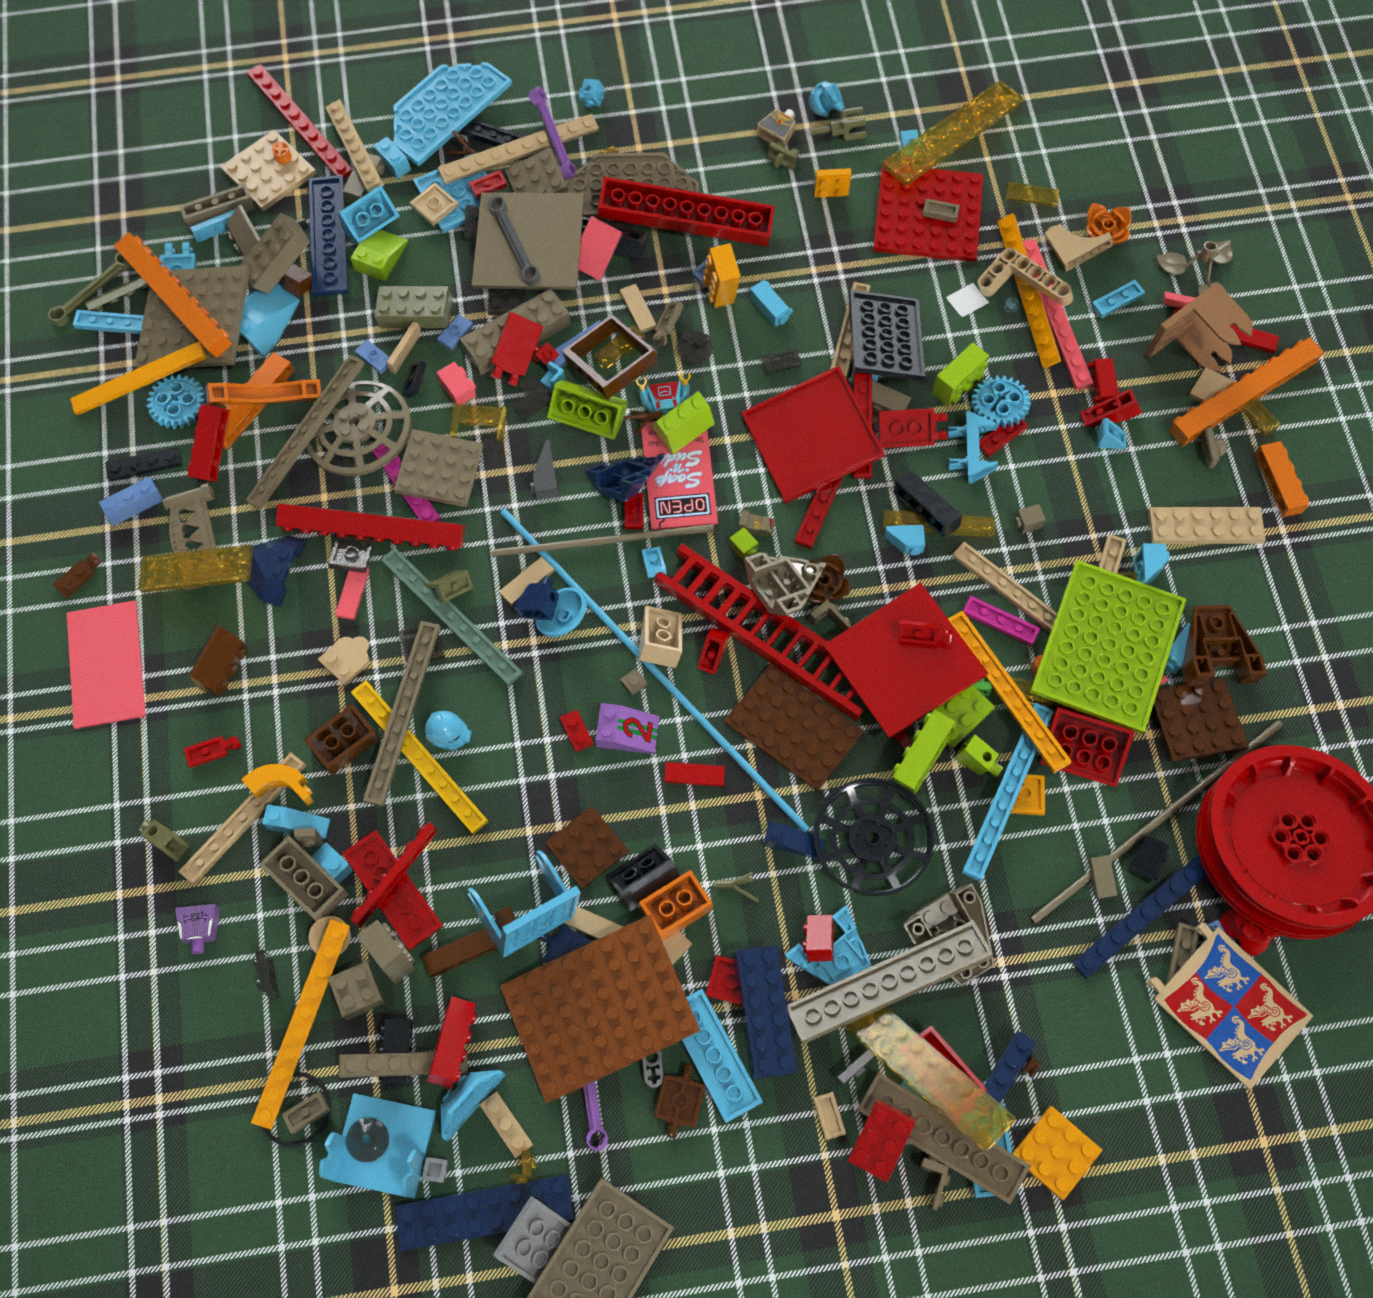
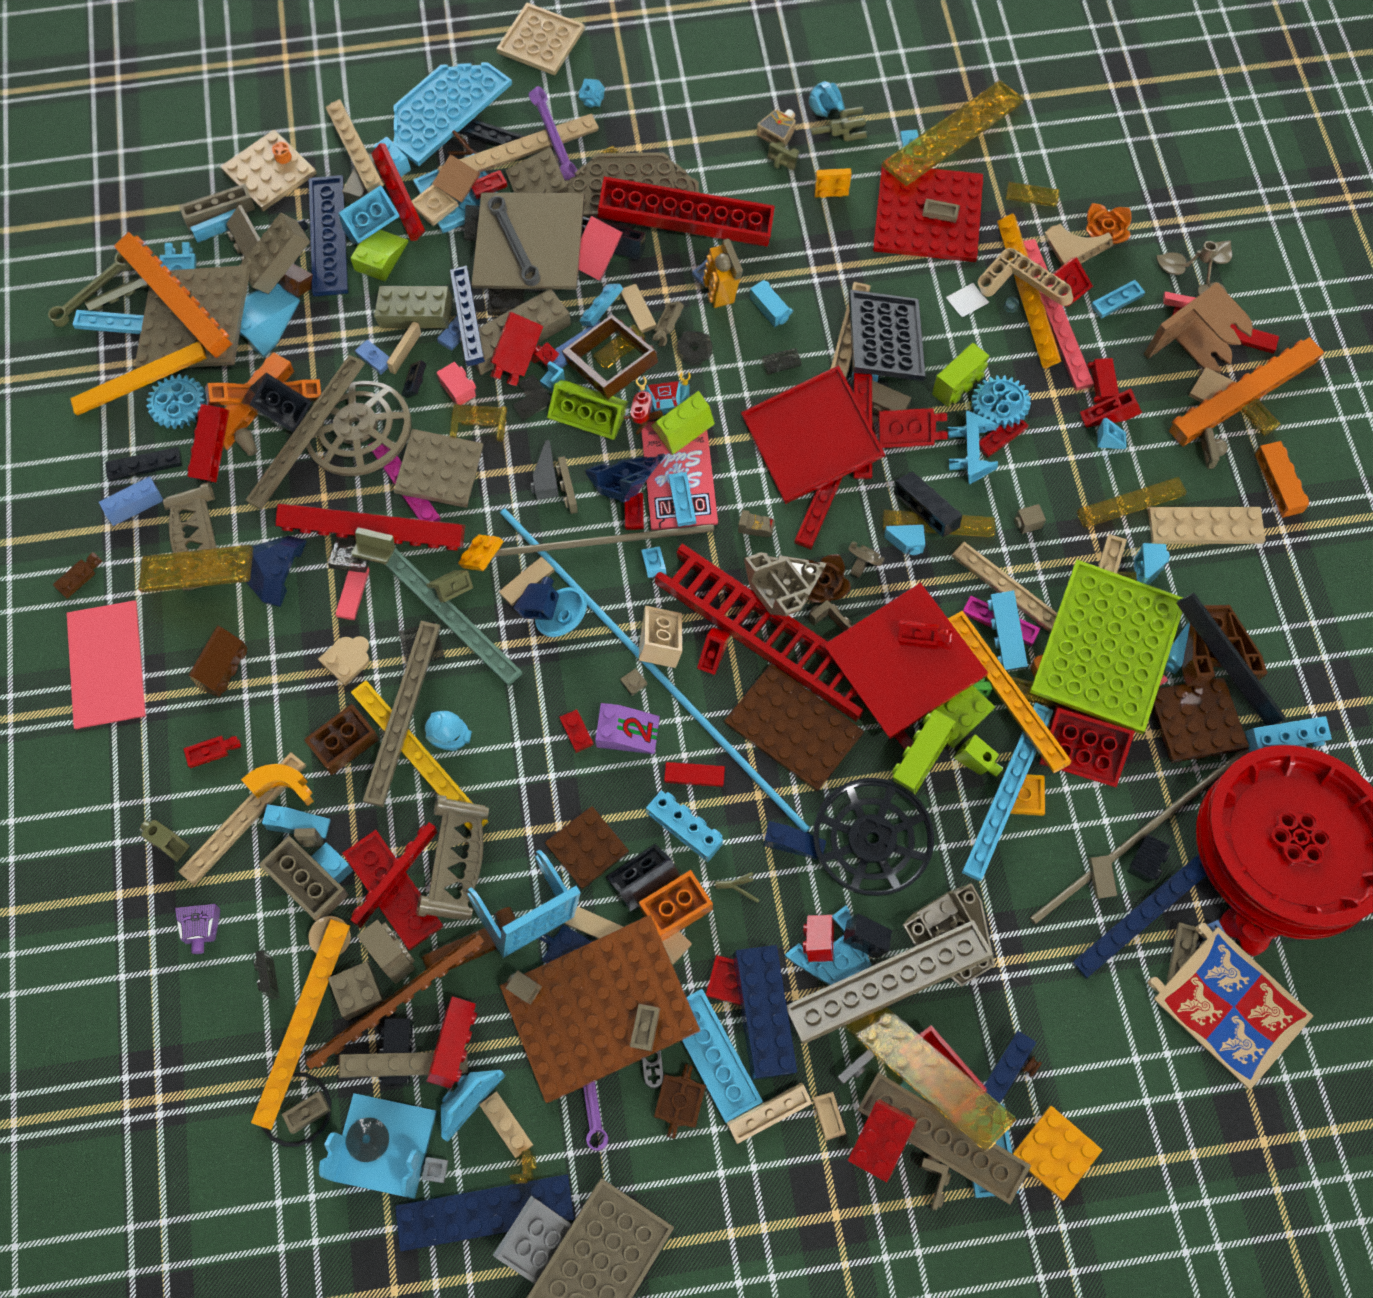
(245, 440): none -> dark tan cone
(276, 402): none -> black slope
(299, 121): plate -> none
(373, 546): none -> olive panel
(390, 1005): none -> dark orange plate
(398, 192): none -> red plate
(439, 901): none -> dark tan piece
(456, 178): none -> medium nougat tile
(467, 316): none -> plate
(480, 552): none -> light orange plate
(523, 987): none -> dark tan brick
(540, 38): none -> tan plate
(566, 485): none -> dark tan plate
(600, 304): none -> medium azure plate
(641, 407): none -> red plate
(645, 1027): none -> dark tan plate
(682, 499): none -> medium azure plate
(685, 826): none -> medium azure brick
(729, 260): none -> dark tan tile
(743, 544): lime brick -> none
(769, 1113): none -> tan plate
(864, 556): none -> dark tan tile
(867, 936): none -> black brick
(1008, 630): none -> medium azure brick
(1075, 276): none -> red plate
(1131, 502): none -> clear yellow plate
(1230, 659): none -> black tile
(1296, 733): none -> medium azure brick

